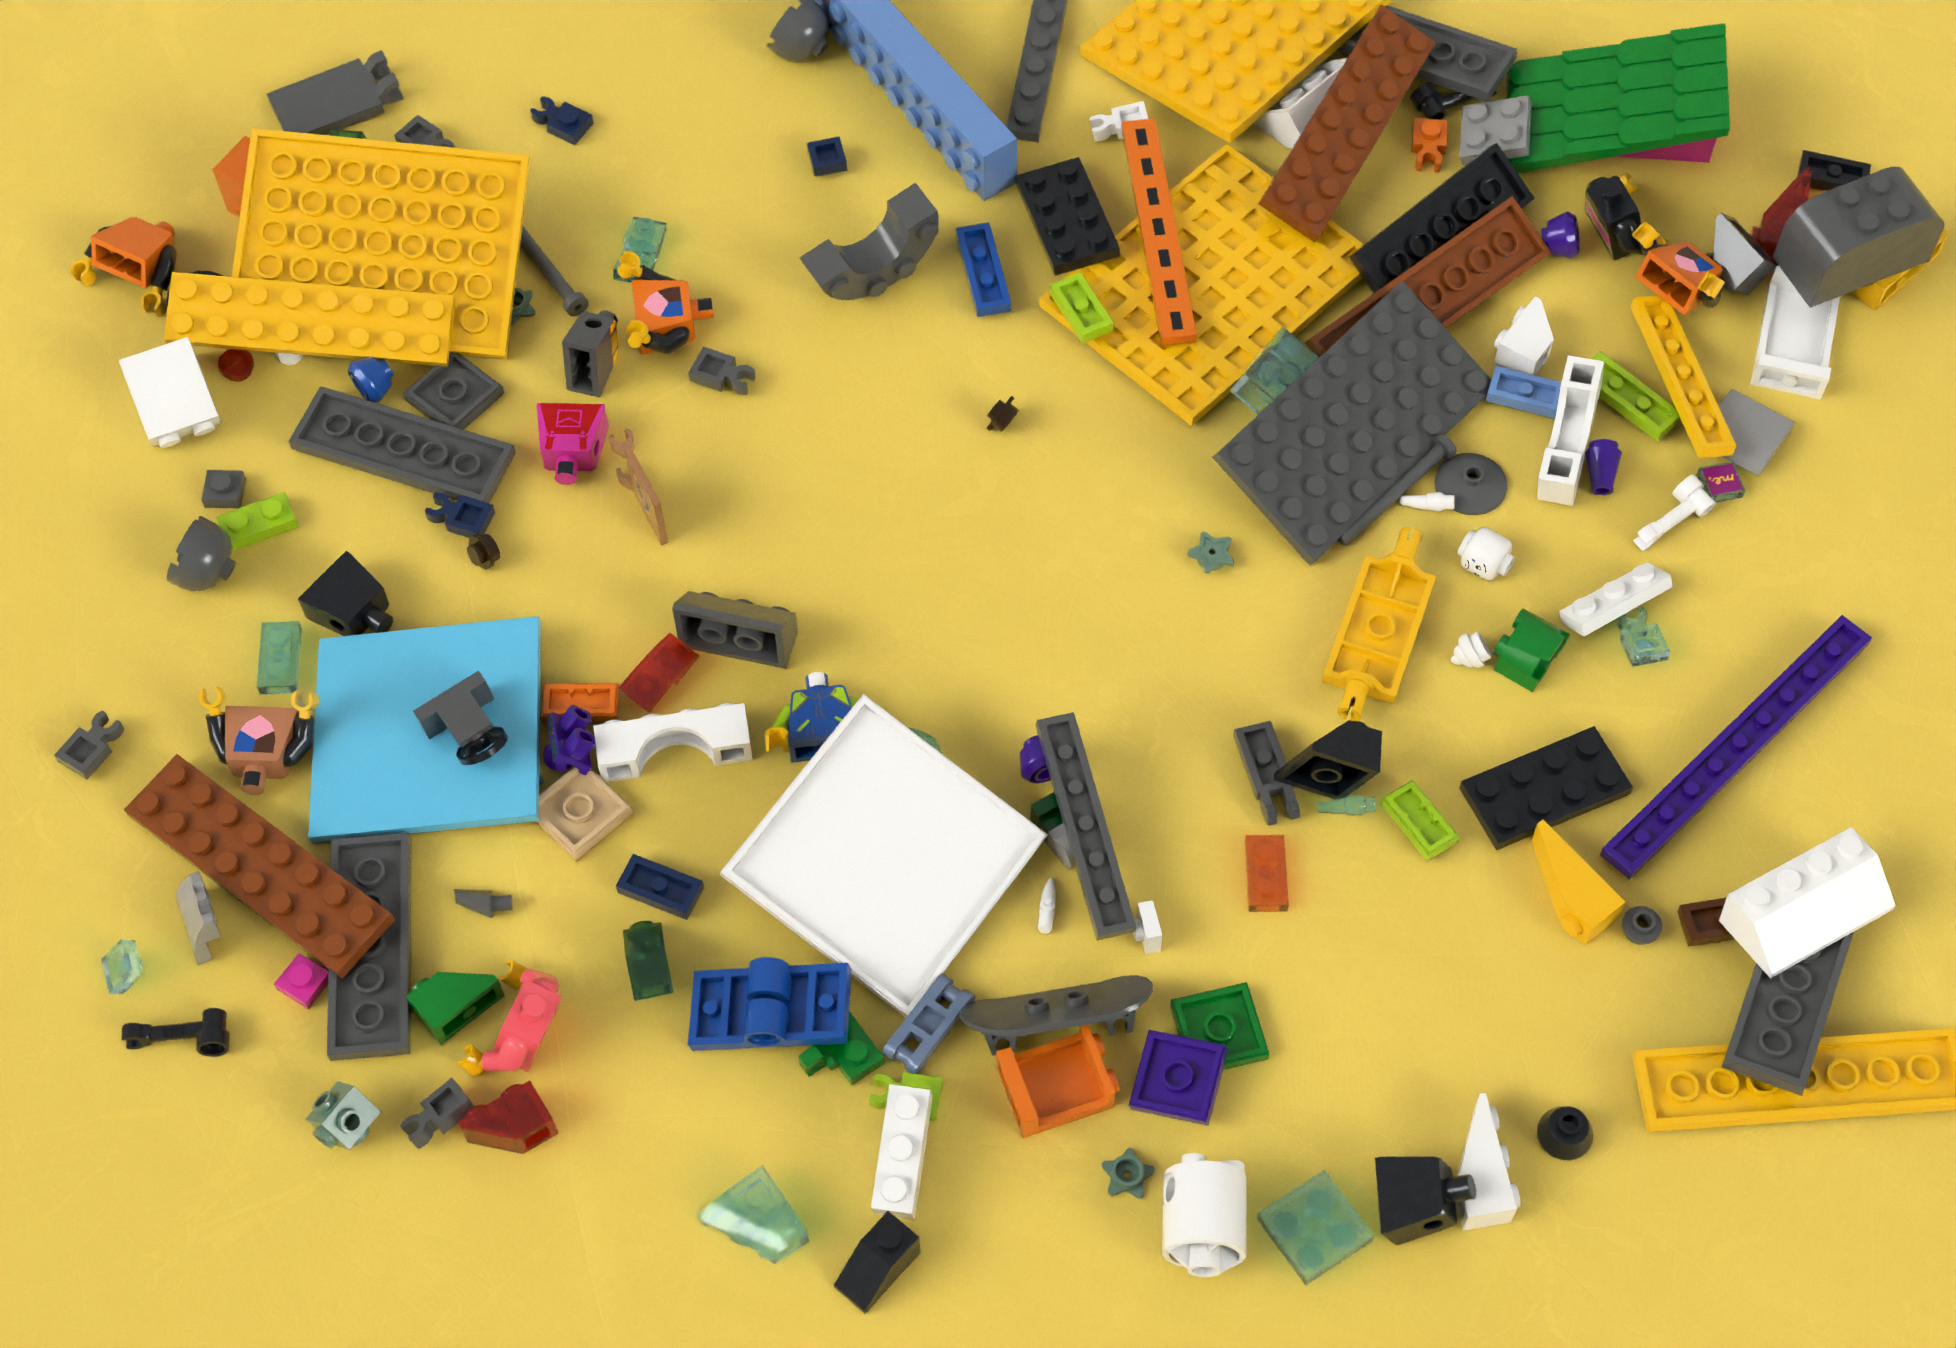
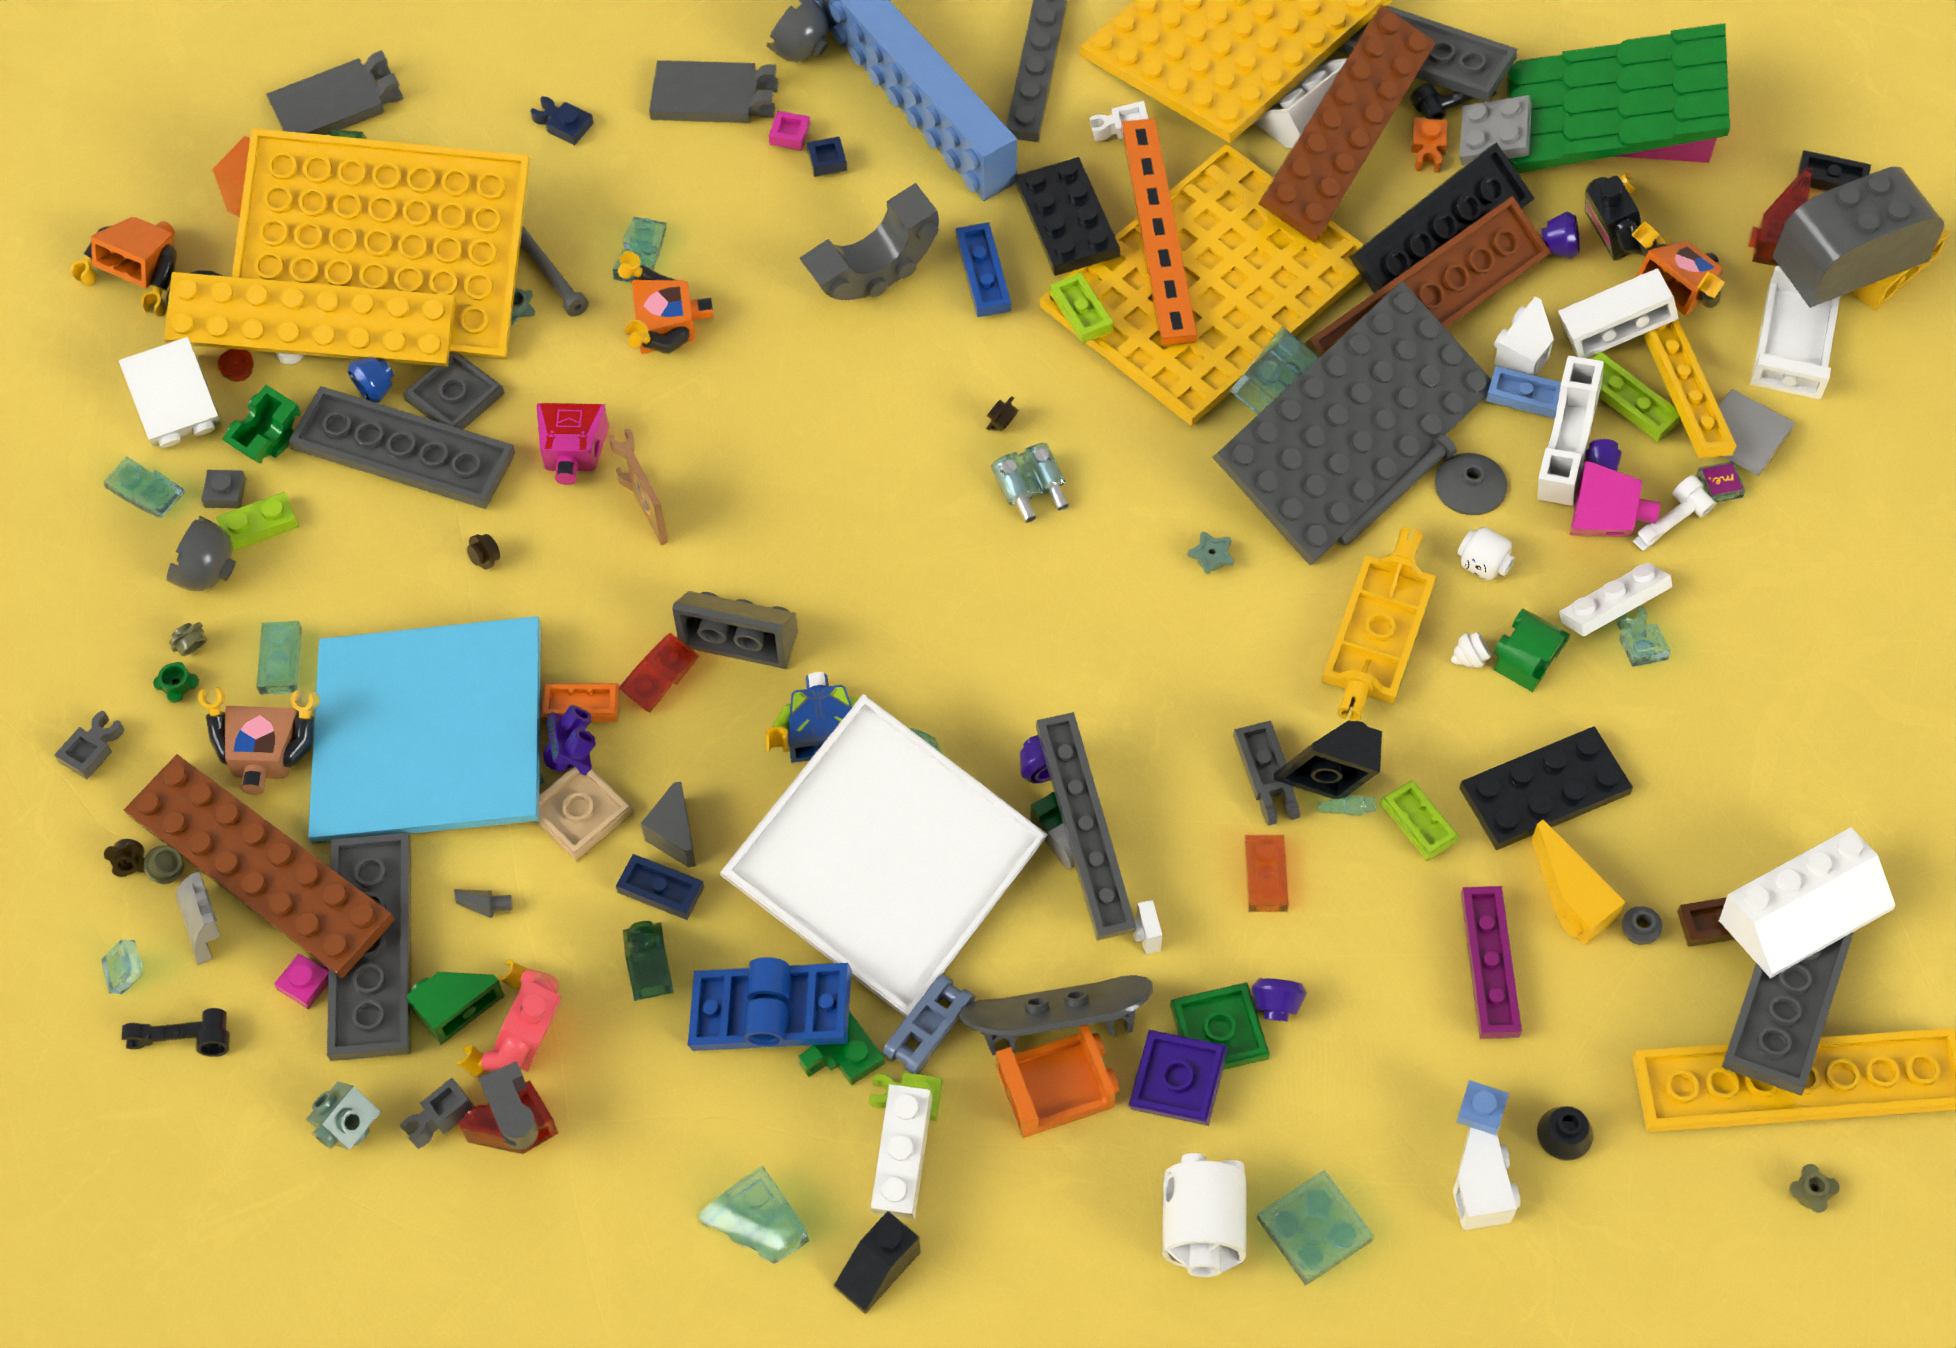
(125, 857): none -> dark brown plate
(143, 488): none -> clear light blue slope
(163, 864): none -> olive plate
(171, 673): none -> green plate
(188, 638): none -> olive plate
(266, 427): none -> green cylinder
(347, 599): black torso -> none
(422, 132): dark grey plate -> none
(462, 714): dark grey piece -> none
(463, 517): dark blue plate -> none
(513, 1117): none -> dark grey leg
(595, 339): dark grey torso -> none
(629, 744): white arch -> none
(669, 828): none -> dark grey slope
(712, 91): none -> dark grey tile
(719, 369): dark grey plate -> none
(789, 130): none -> dark pink plate
(1029, 475): none -> clear light blue piece
(1047, 907): white helmet -> none
(1127, 1163): sand green plate -> none
(1278, 998): none -> dark purple cone
(1418, 1196): black torso -> none
(1432, 501): white piece -> none
(1482, 1107): none -> medium blue plate
(1490, 962): none -> magenta plate
(1609, 503): none -> dark pink torso
(1618, 314): none -> white brick
(1734, 747): dark purple plate -> none
(1740, 256): slope -> none
(1806, 1196): none -> olive plate

